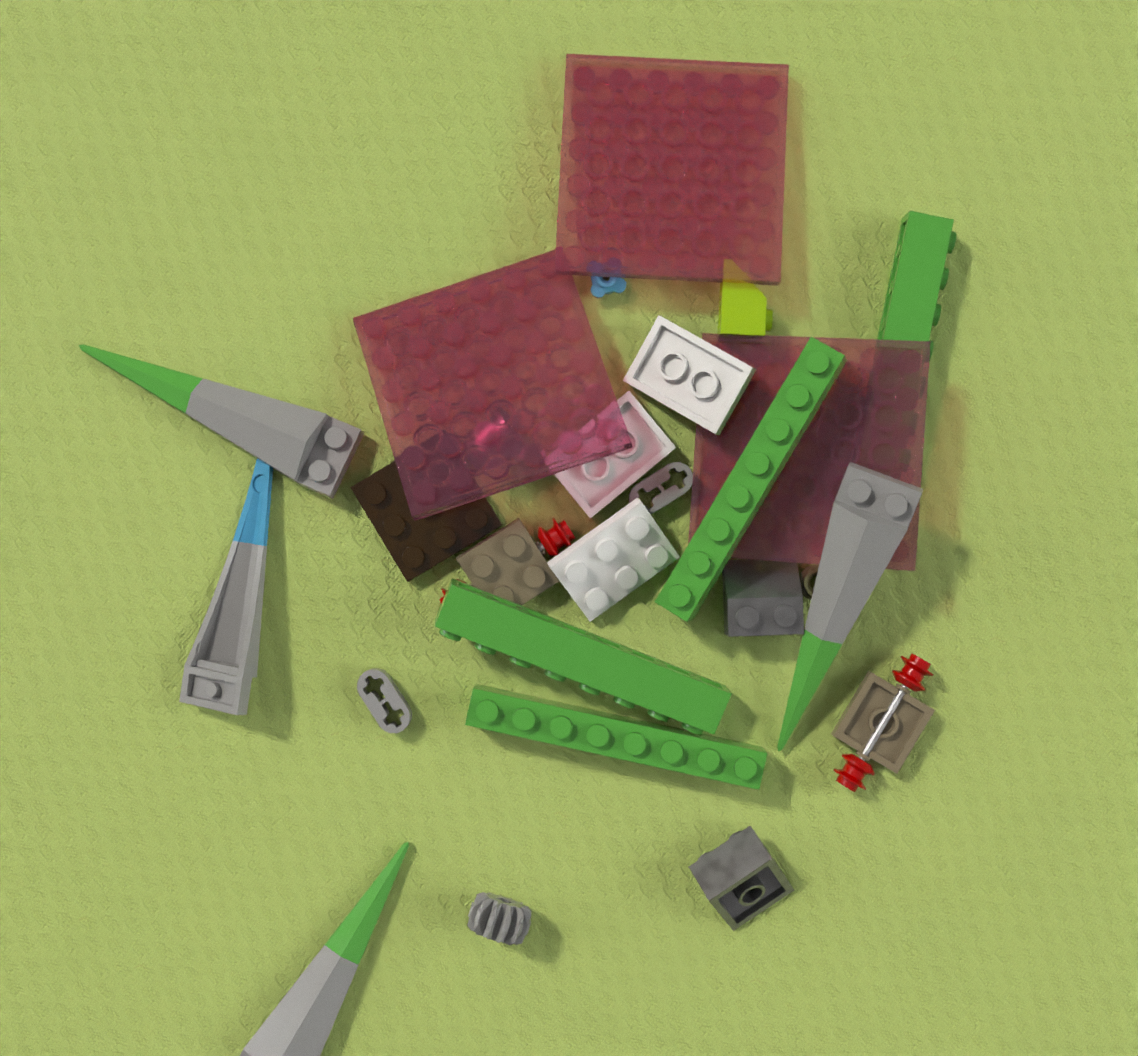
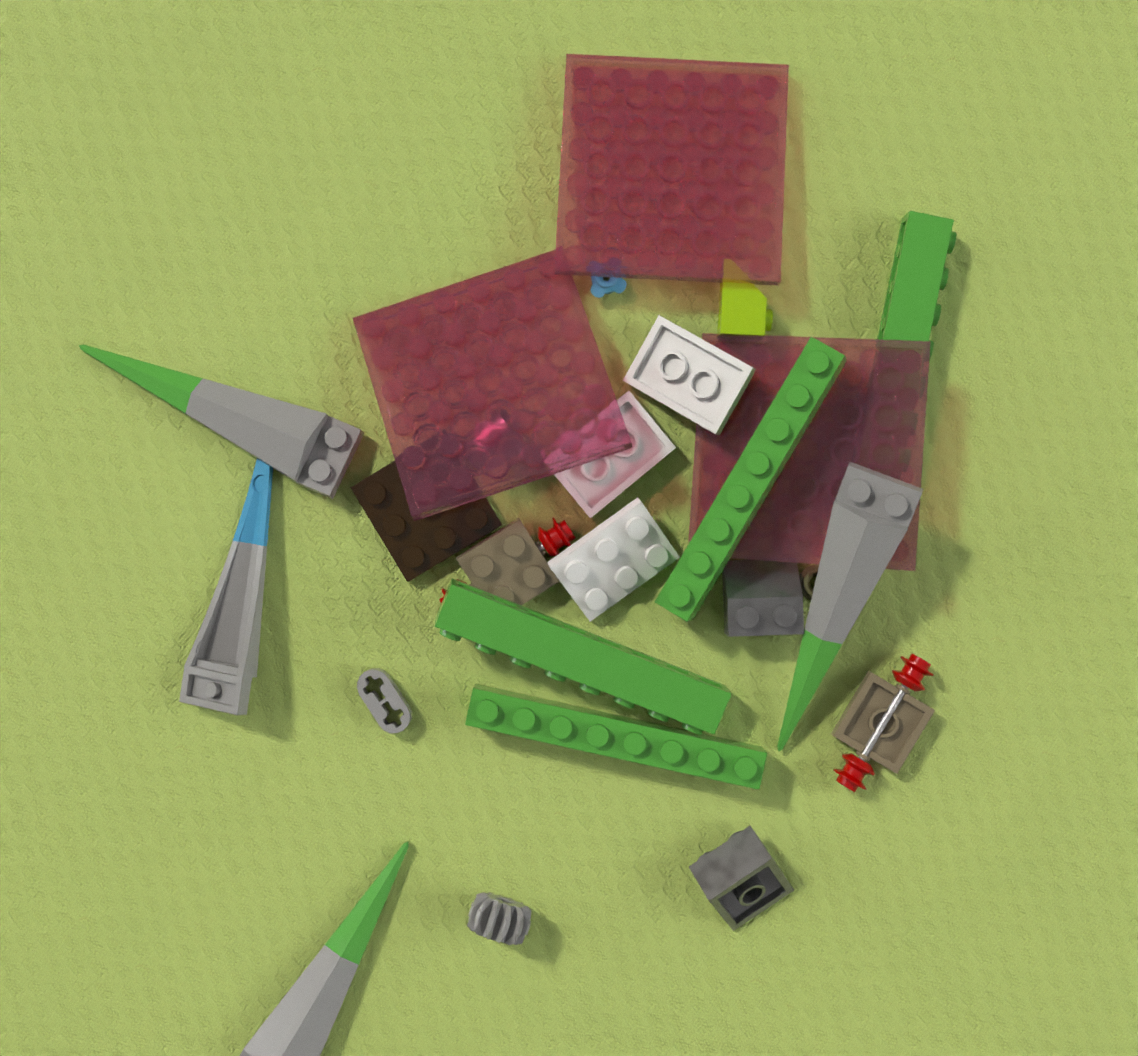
(659, 477): light grey beam -> none

